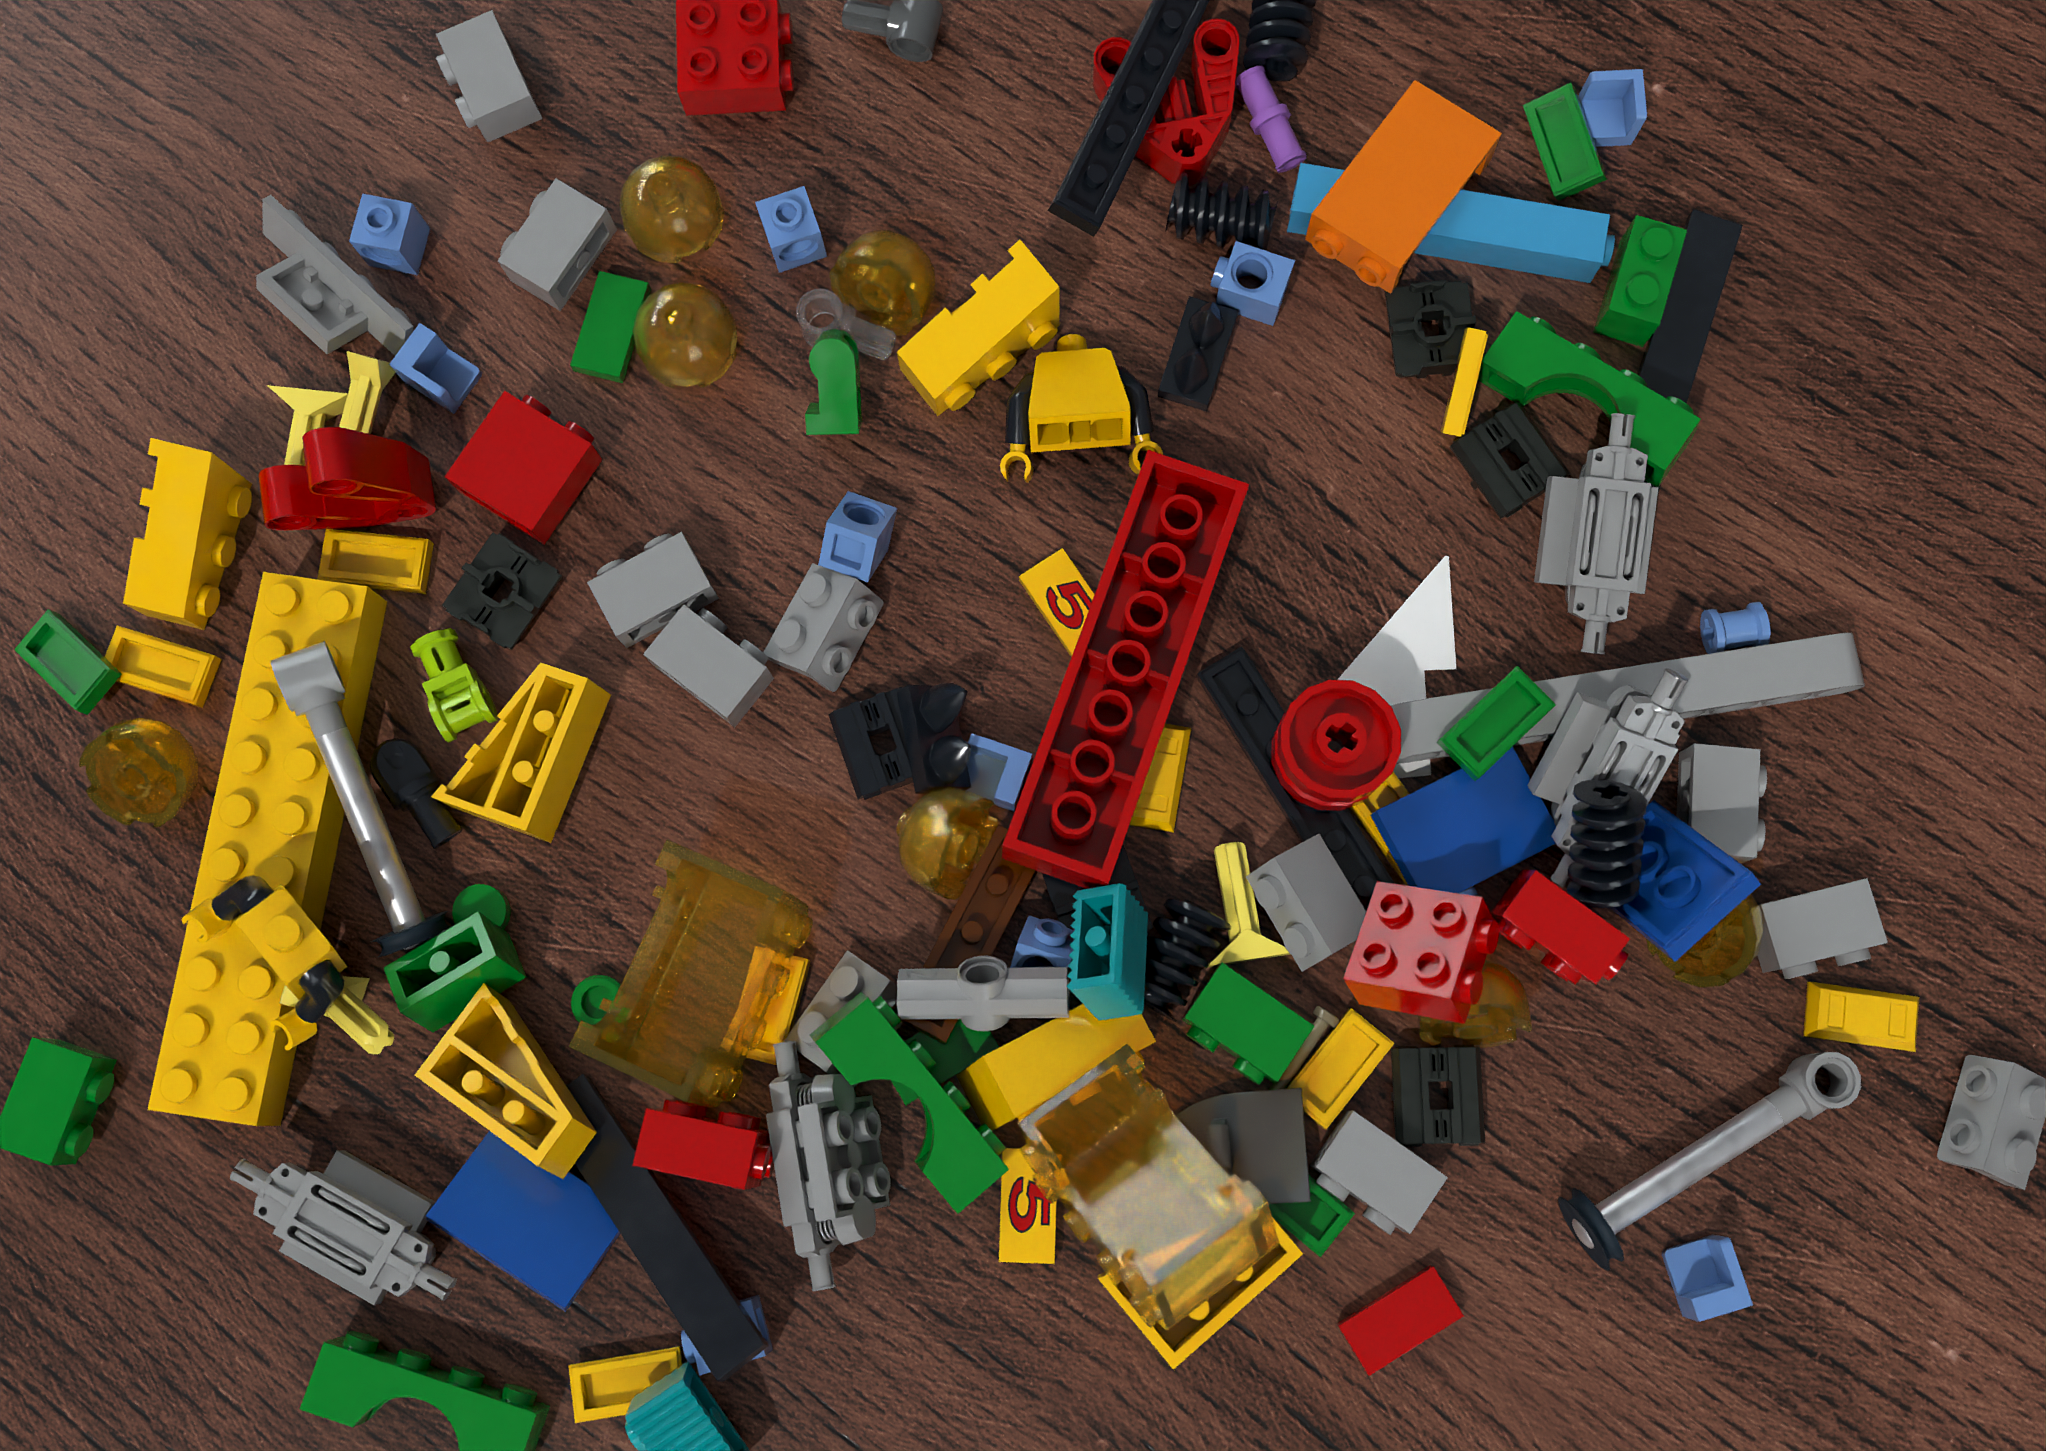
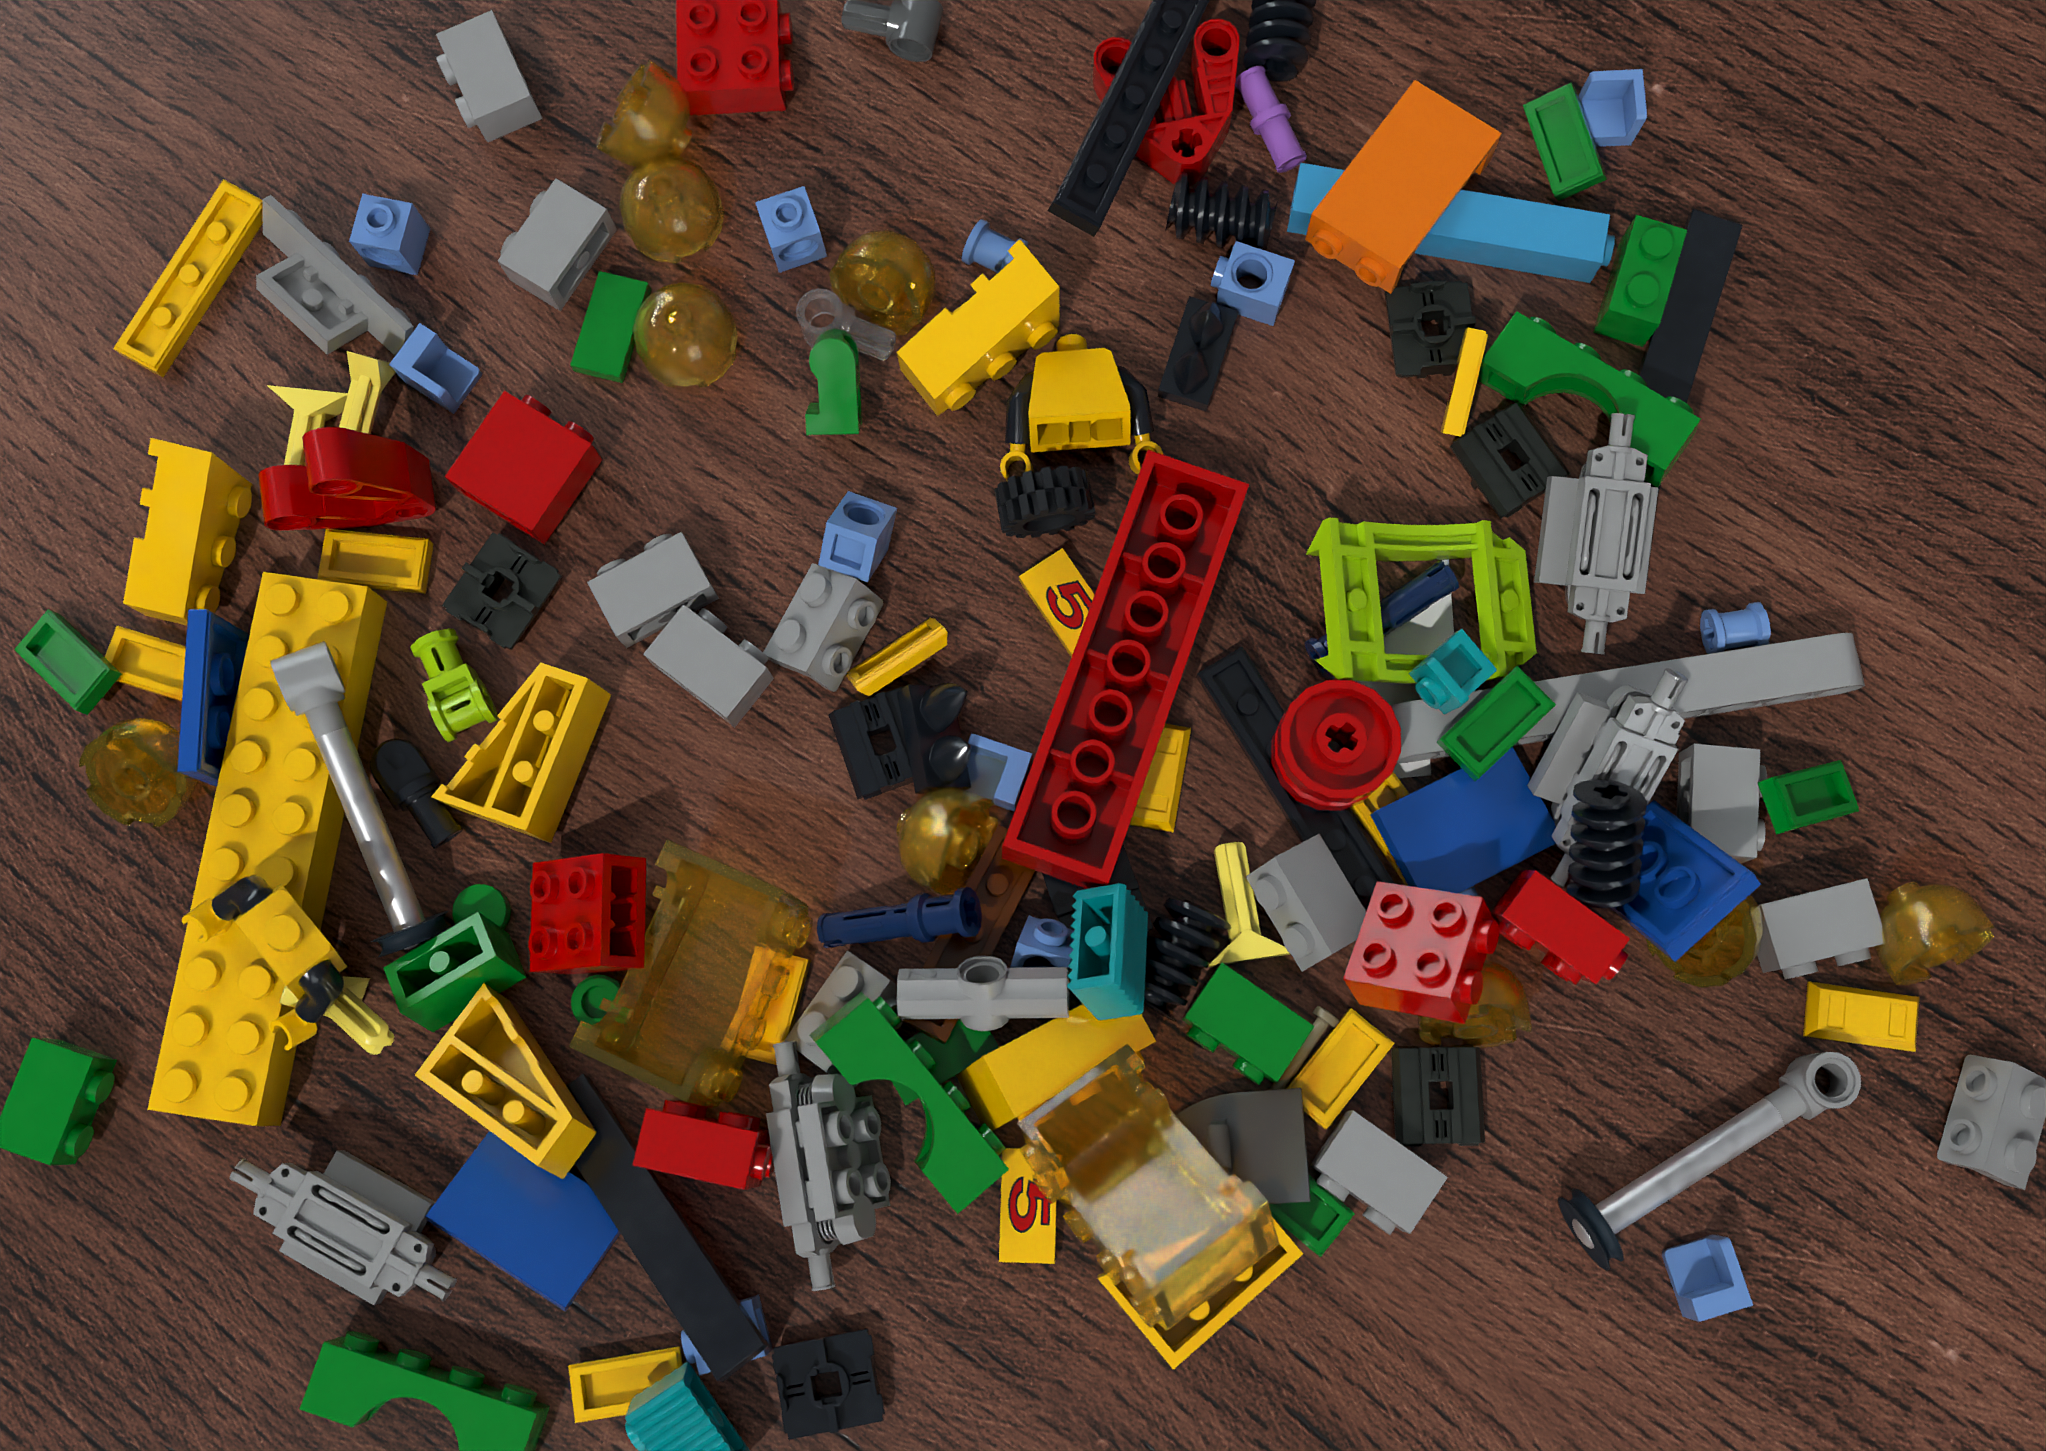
(192, 279): none -> yellow tile
(210, 688): none -> blue tile
(588, 914): none -> red brick
(648, 118): none -> clear yellow cylinder
(815, 1414): none -> black piece
(898, 657): none -> yellow tile
(920, 918): none -> dark blue pin
(988, 247): none -> medium blue bush
(1044, 502): none -> black tyre
(1353, 600): none -> lime wedge
(1399, 606): none -> dark blue pin
(1400, 1320): red tile -> none
(1451, 673): none -> teal bracket
(1808, 796): none -> green tile
(1929, 928): none -> clear yellow cylinder

